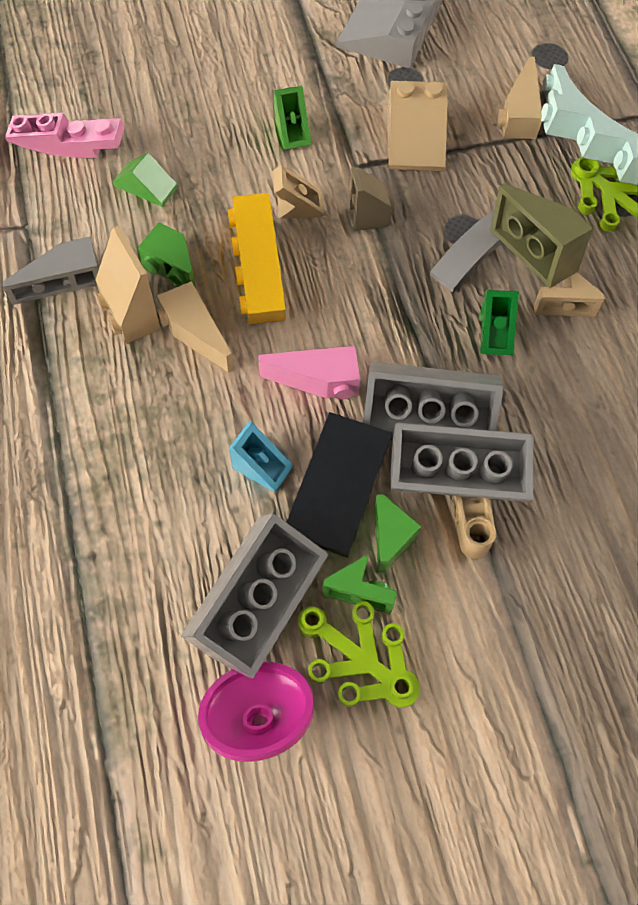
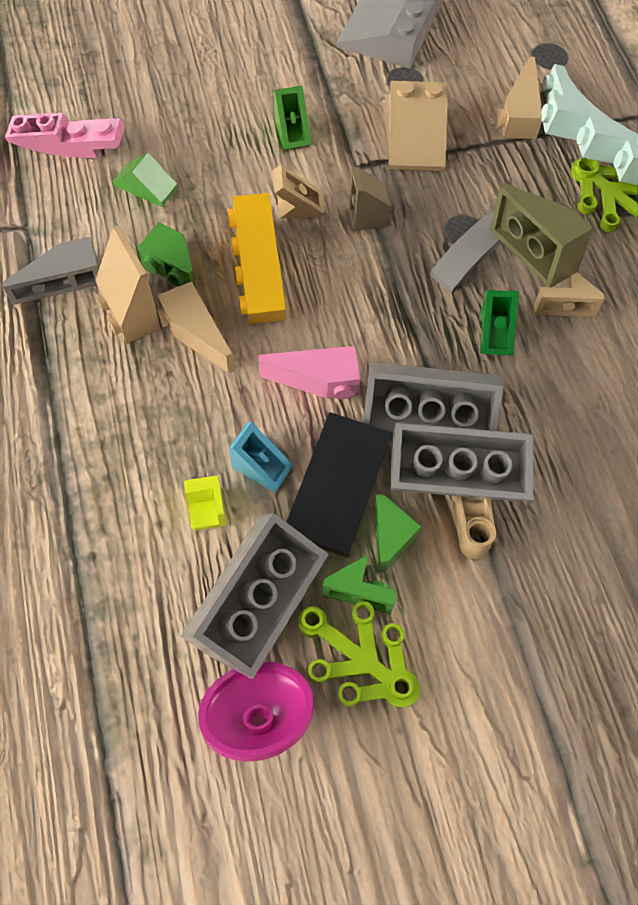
(205, 503): none -> neon yellow panel

